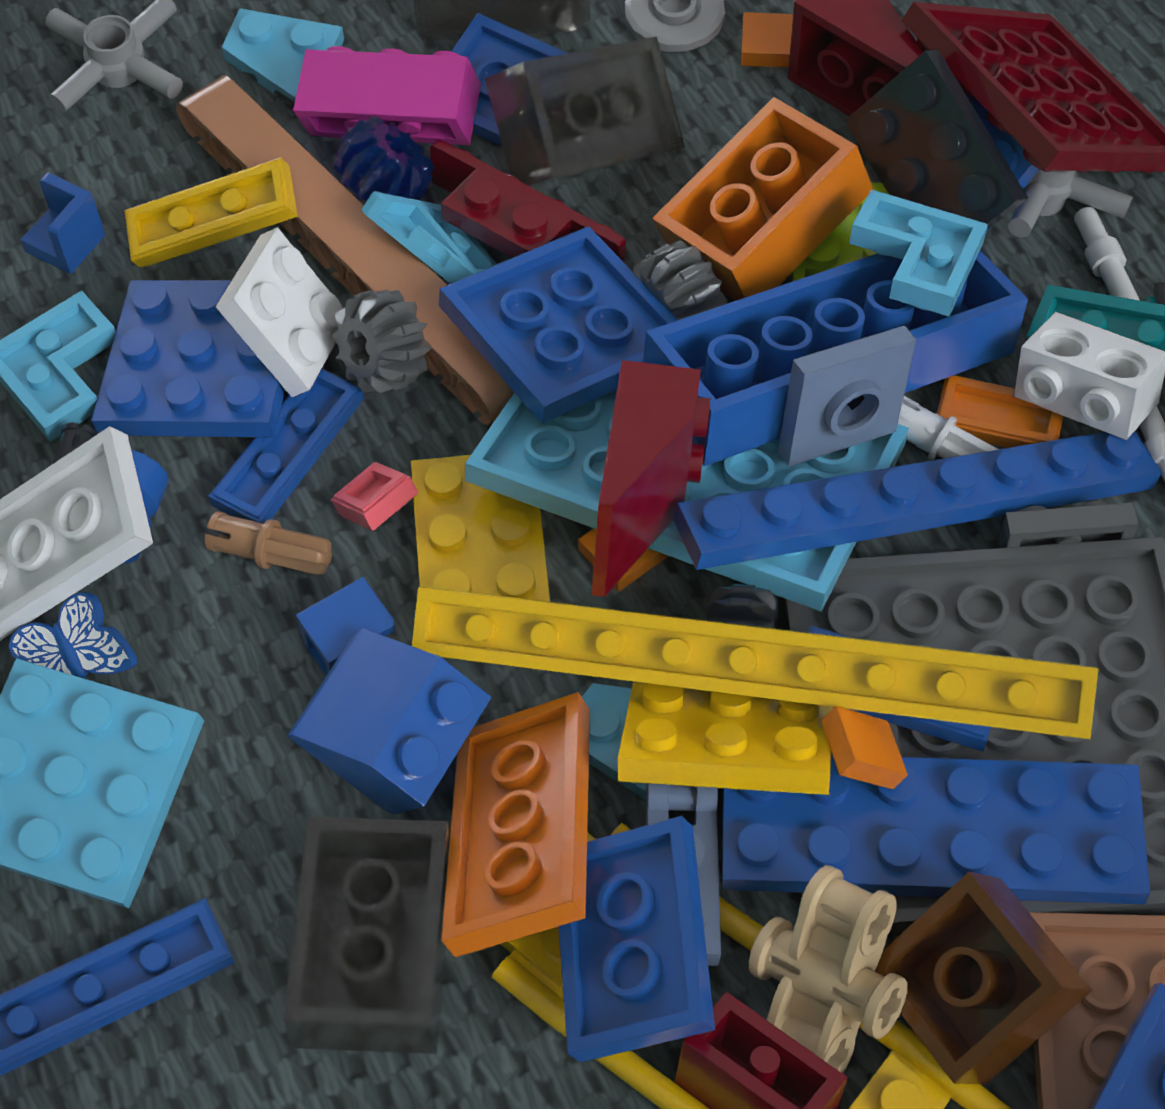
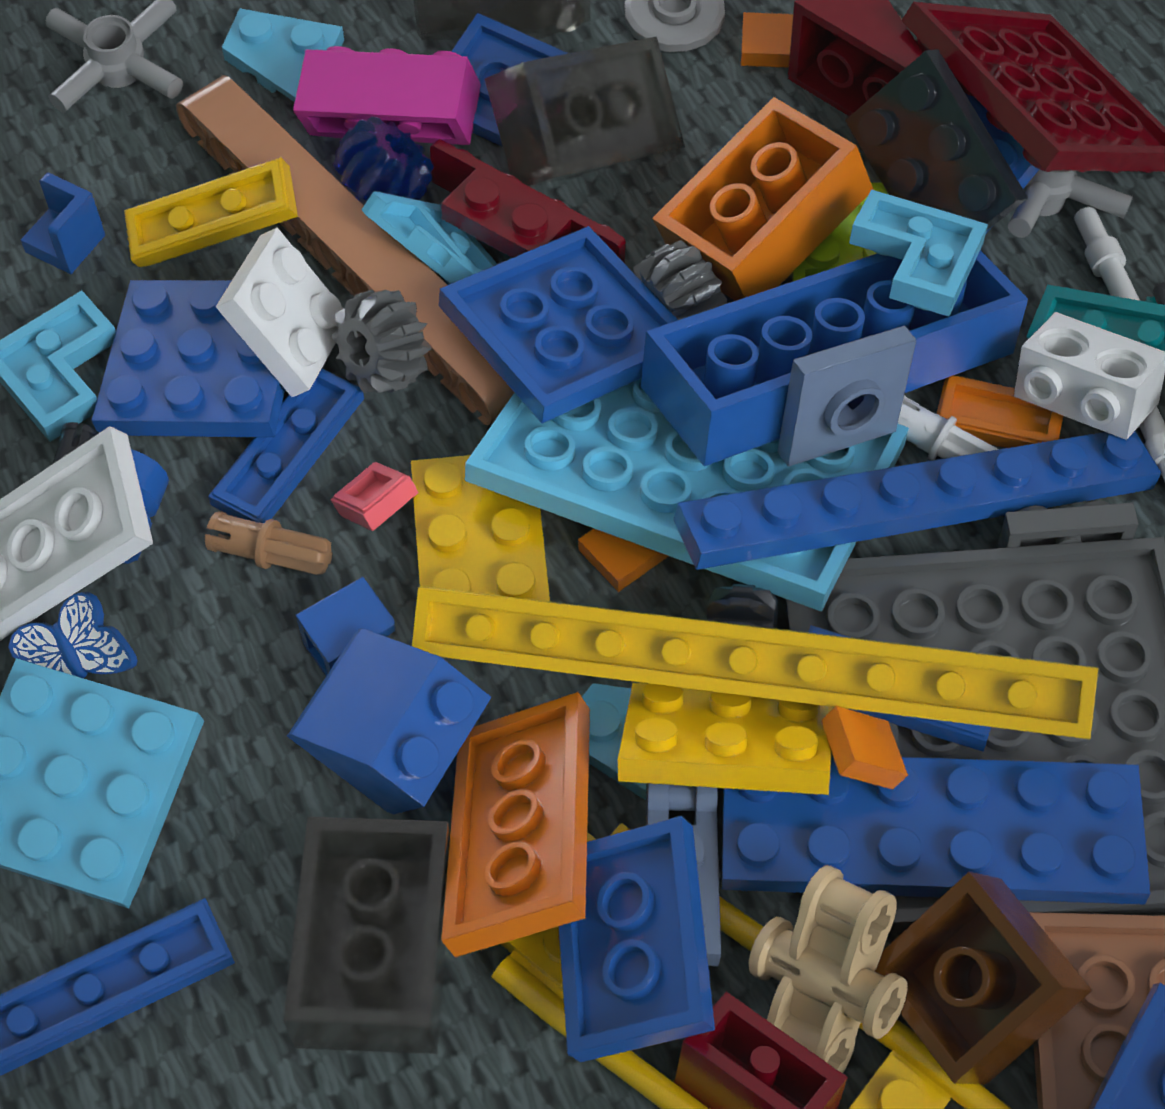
(646, 463): dark red slope -> none

